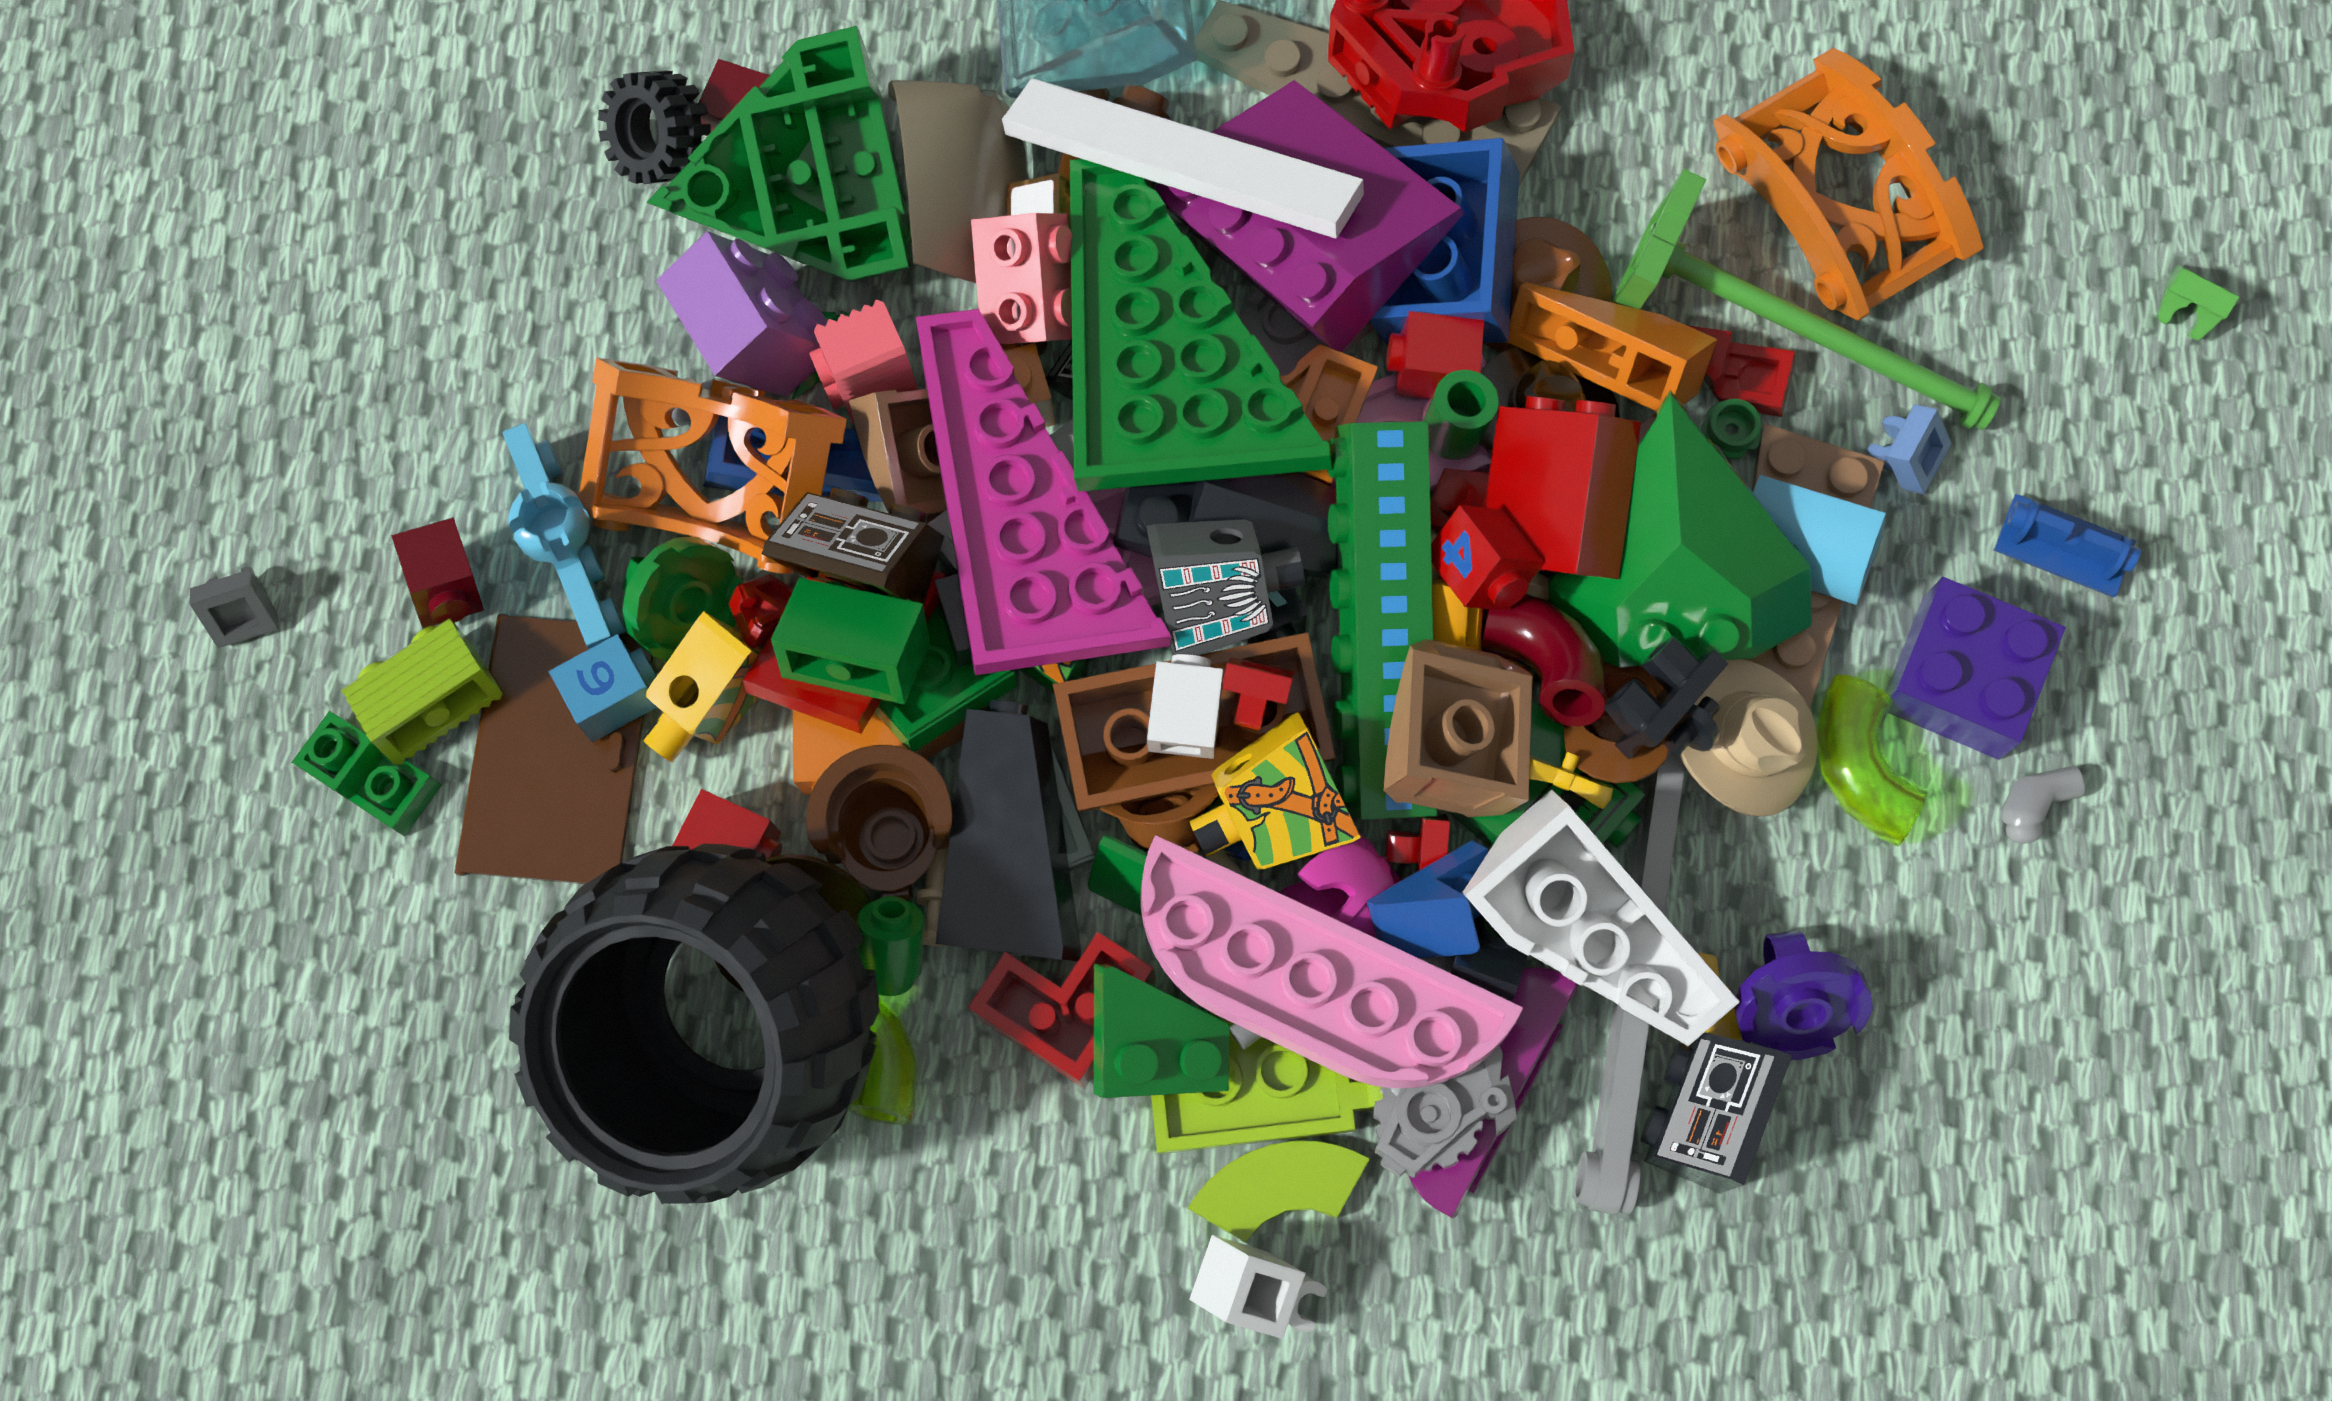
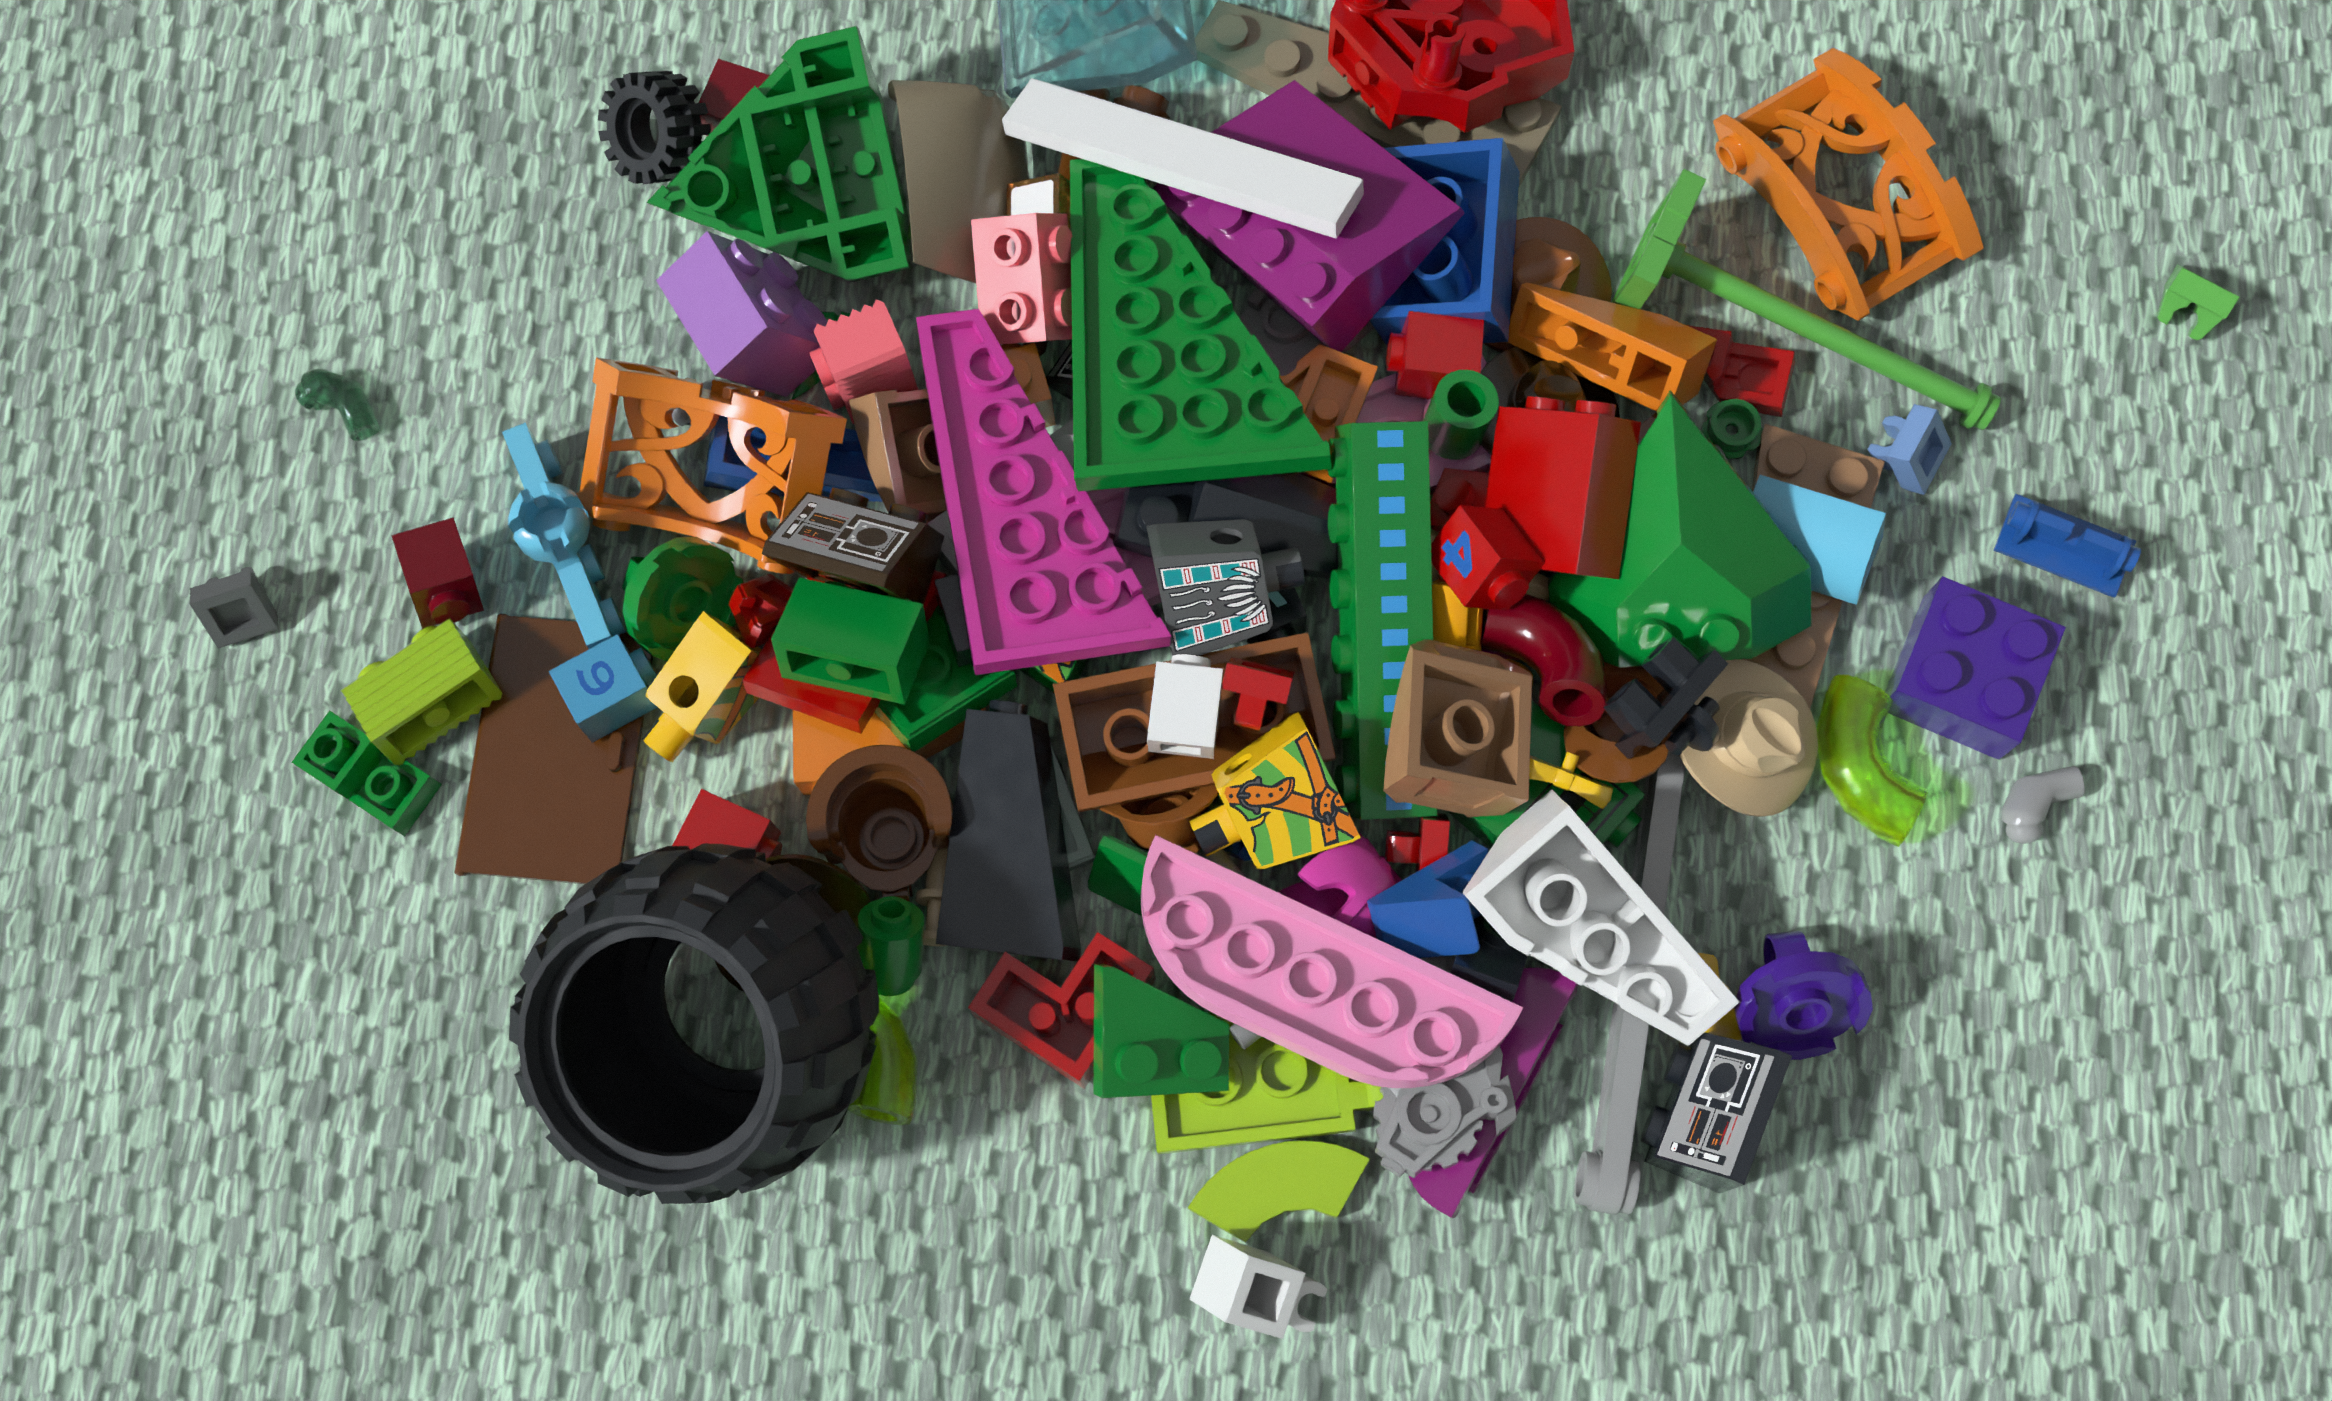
(326, 388): none -> clear green arm

